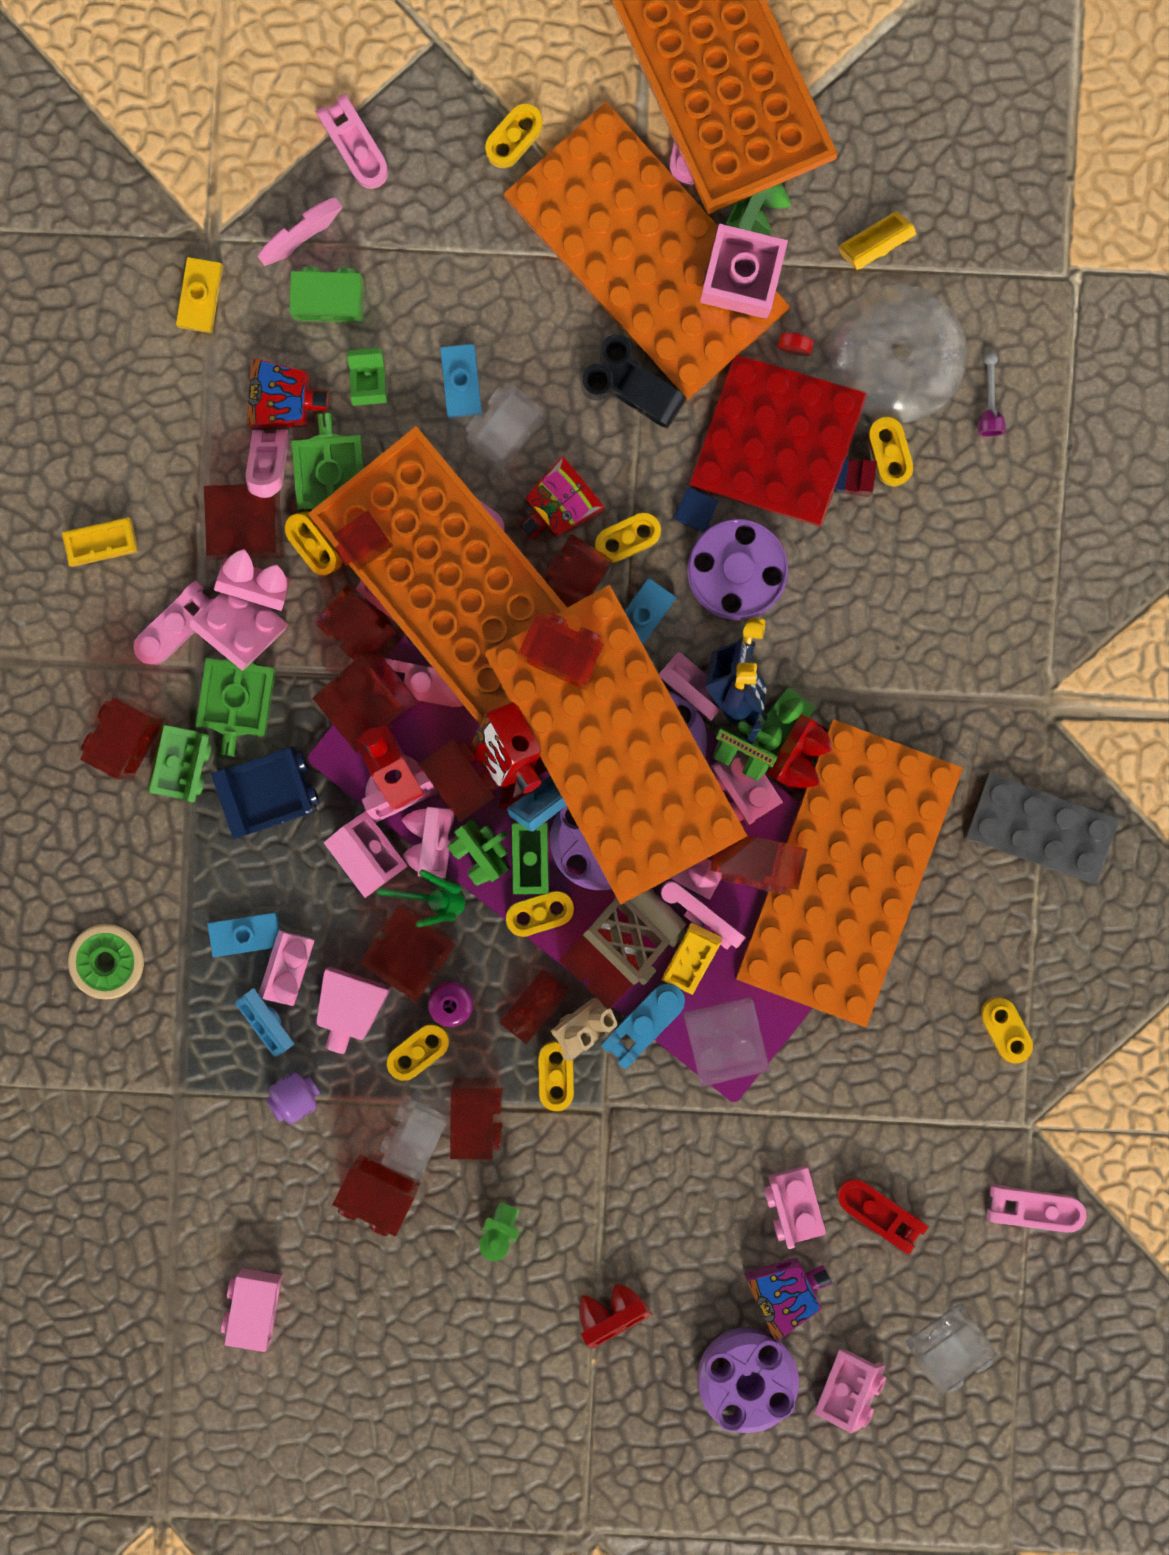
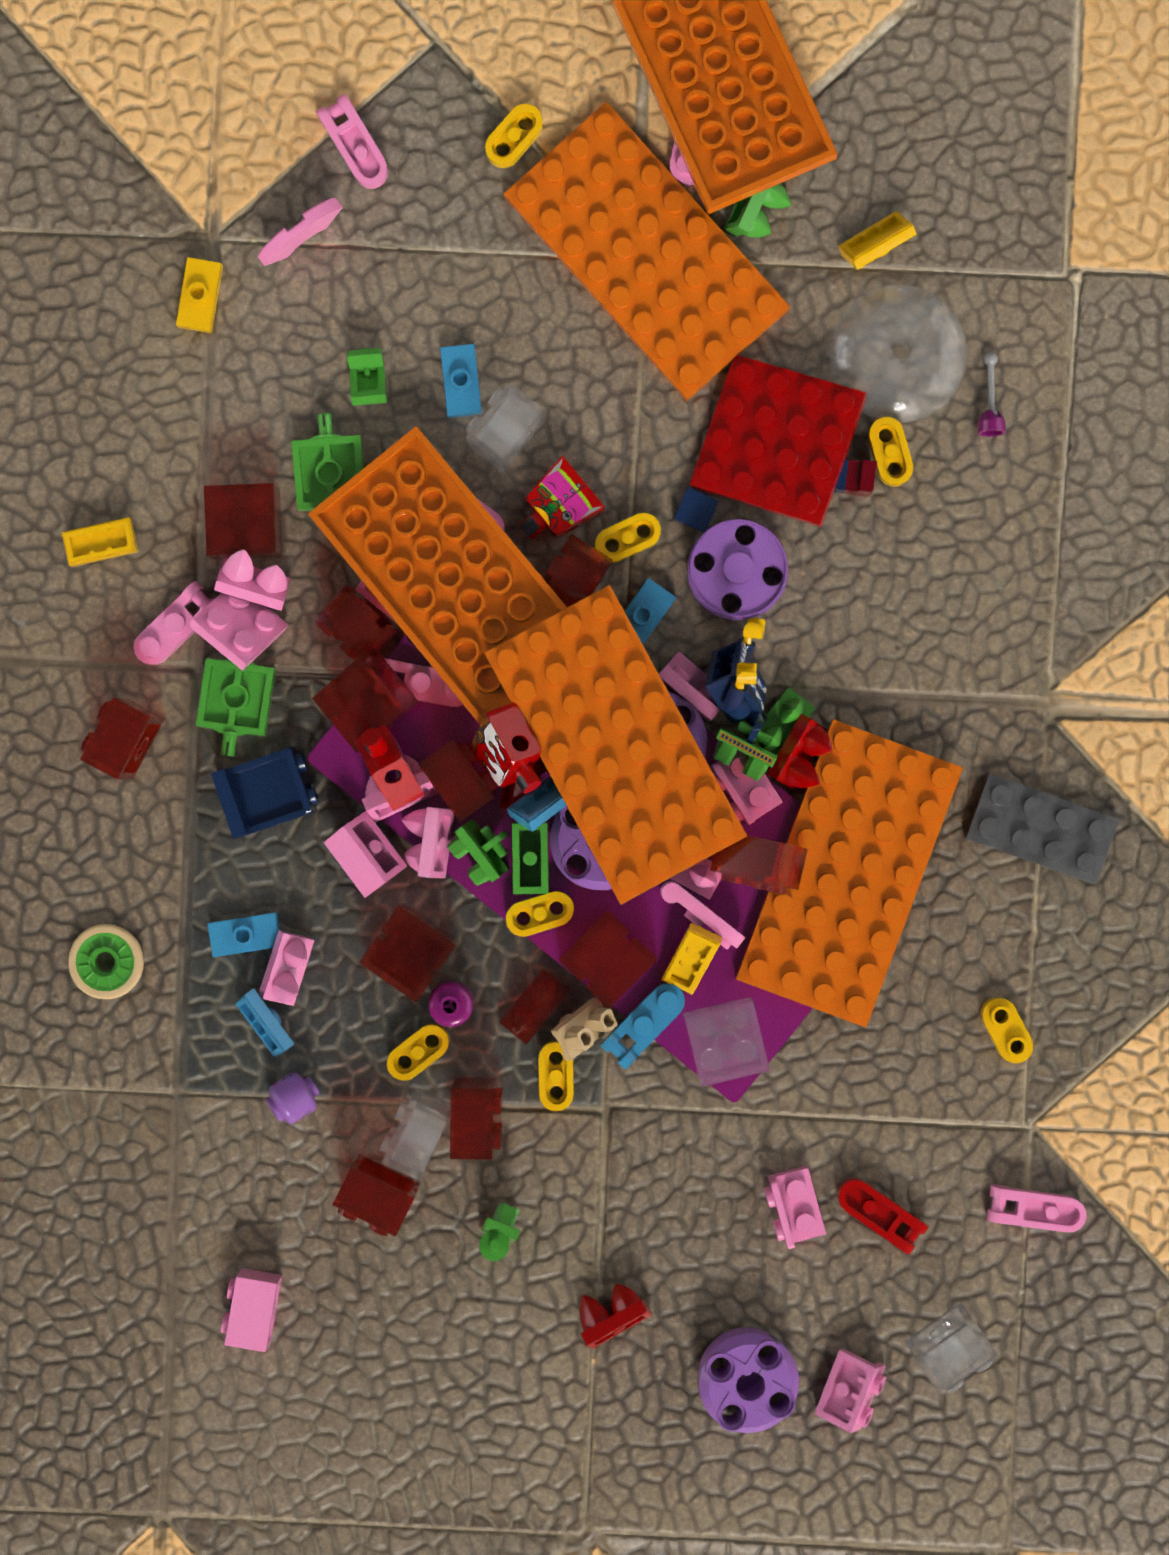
(179, 763): bright green bracket -> none
(267, 462): bright pink plate -> none
(281, 397): torso -> none
(312, 545): yellow plate -> none
(327, 295): bright green brick -> none
(348, 1006): bright pink torso -> none
(361, 541): clear red brick -> none
(446, 900): green plant -> none
(562, 651): clear red brick -> none
(633, 385): black piece -> none
(646, 916): dark tan piece -> none
(743, 271): bright pink brick -> none
(786, 1293): torso -> none
(795, 343): red tile -> none

